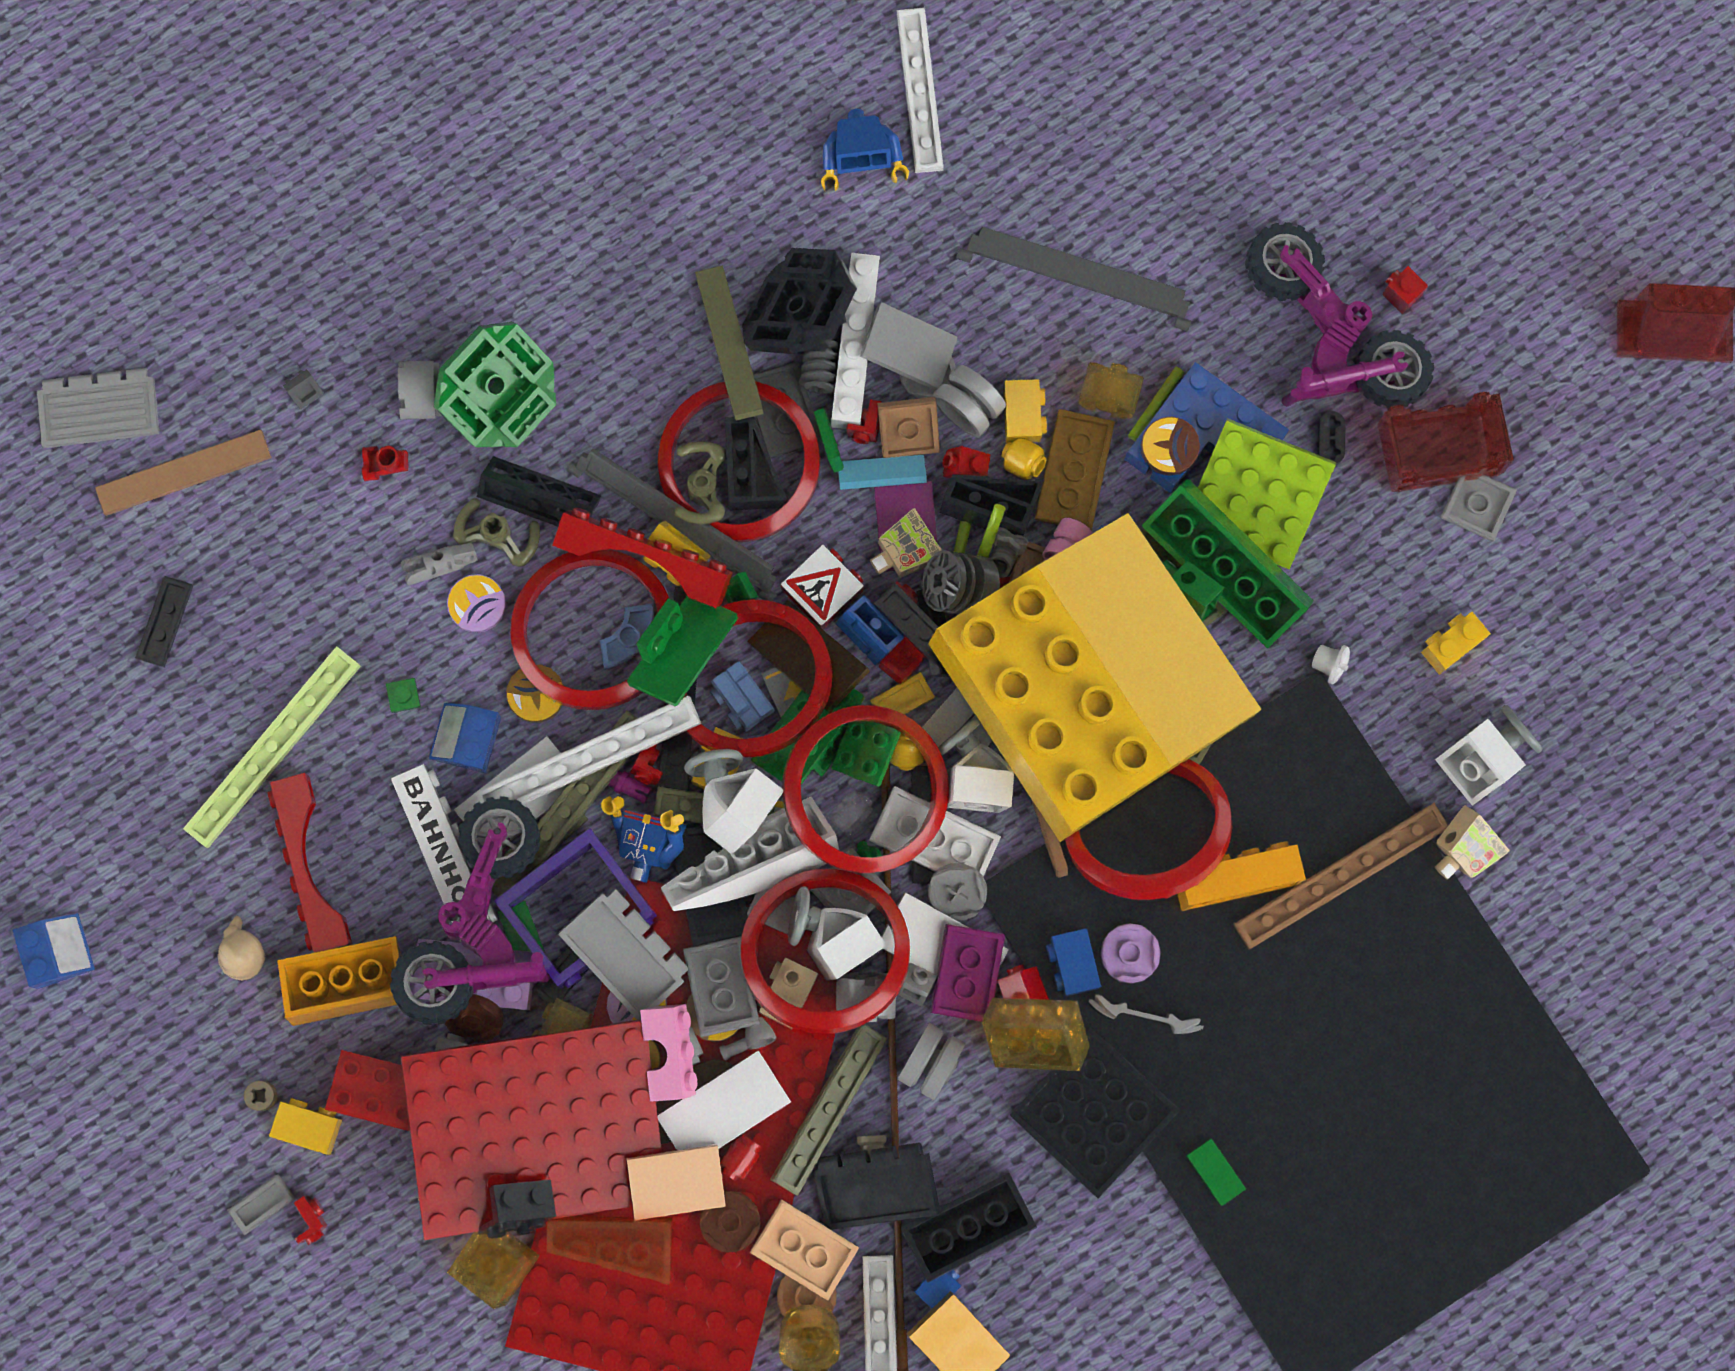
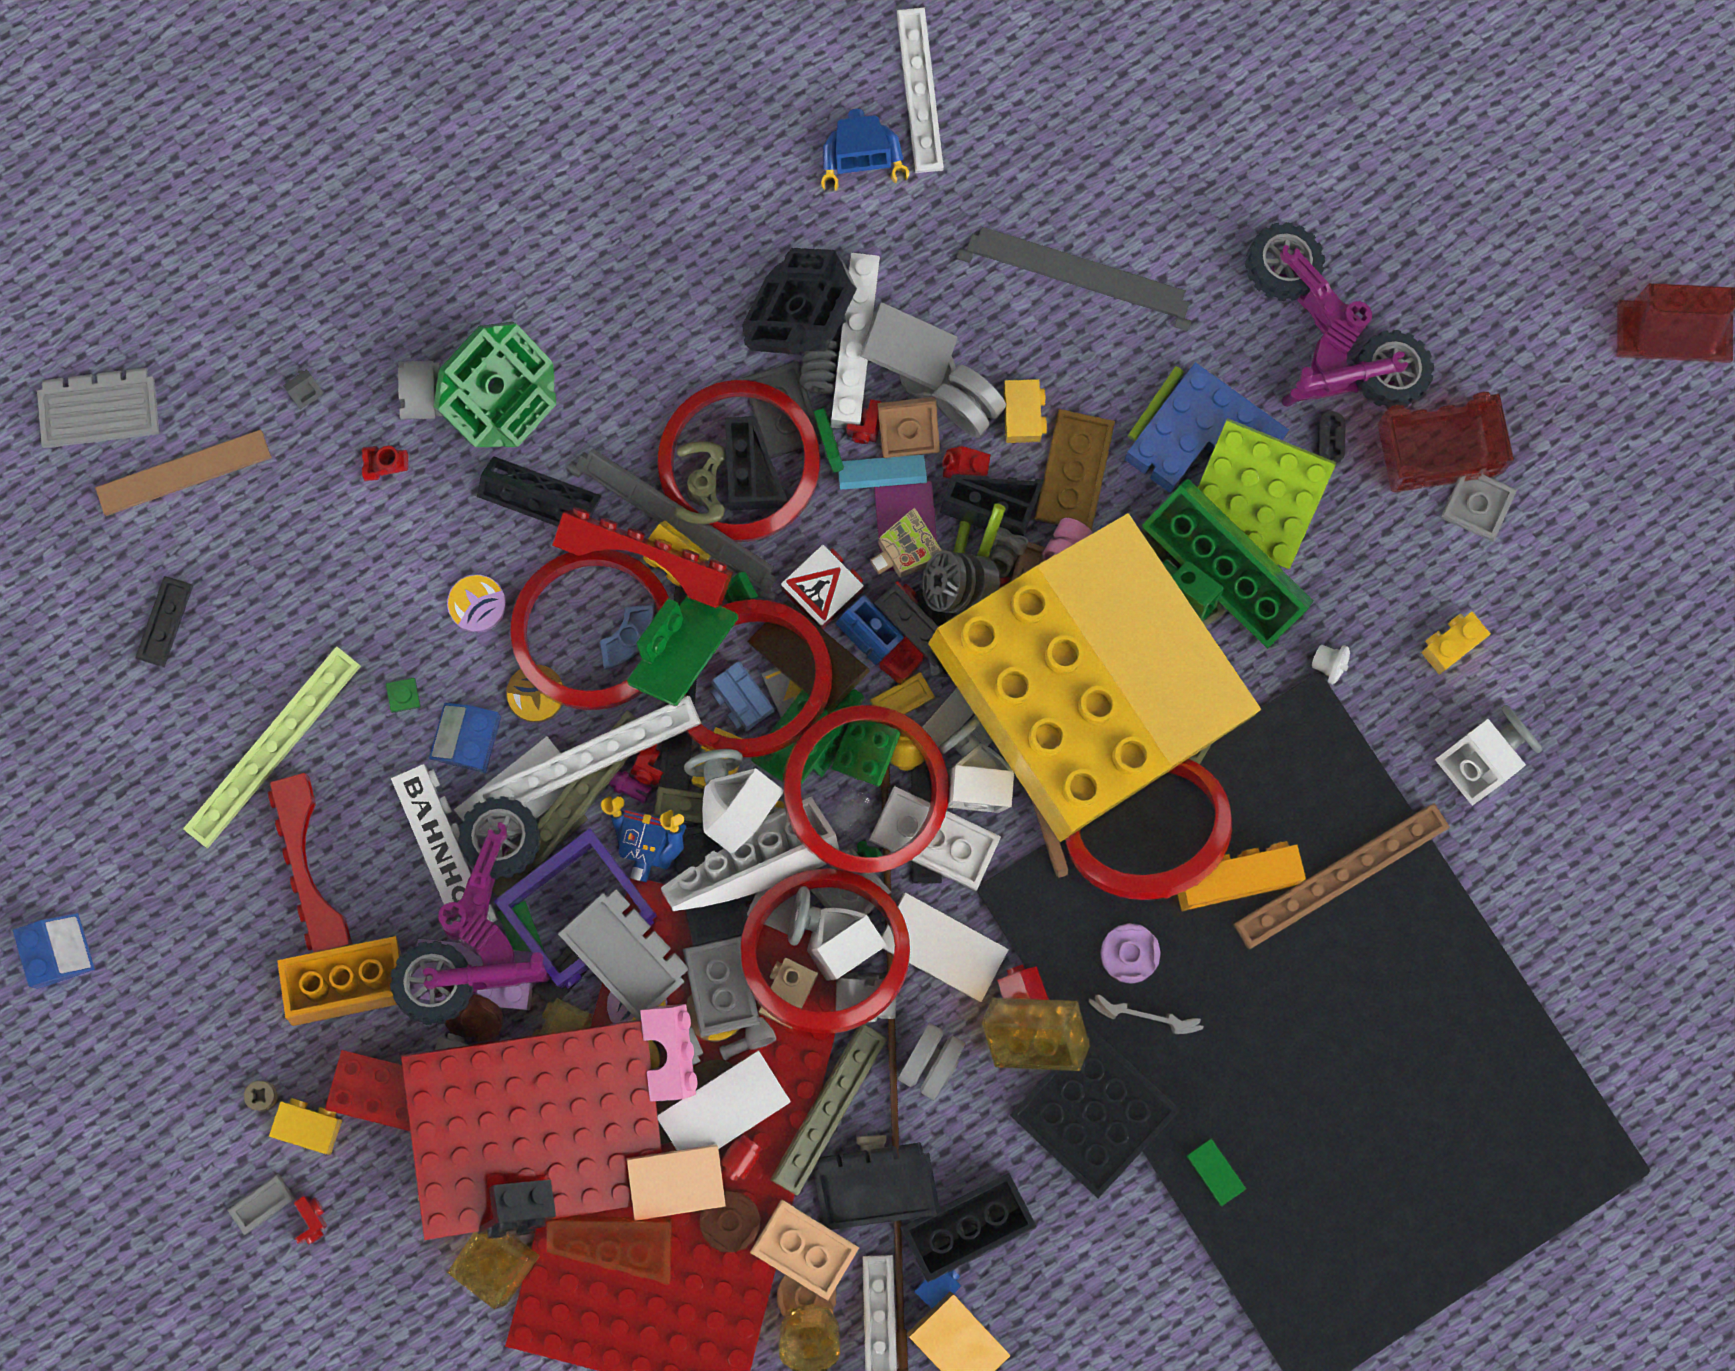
(240, 952): tan hat -> none
(438, 562): light grey hinge -> none
(496, 533): olive piece -> none
(729, 343): olive tile -> none
(917, 984): light grey bracket -> none
(957, 891): light grey tile -> none
(967, 972): magenta tile -> none
(1023, 458): yellow head -> none
(1074, 962): blue brick -> none
(1111, 390): clear yellow brick -> none
(1170, 446): tile -> none
(1404, 289): red brick -> none
(1469, 845): torso -> none

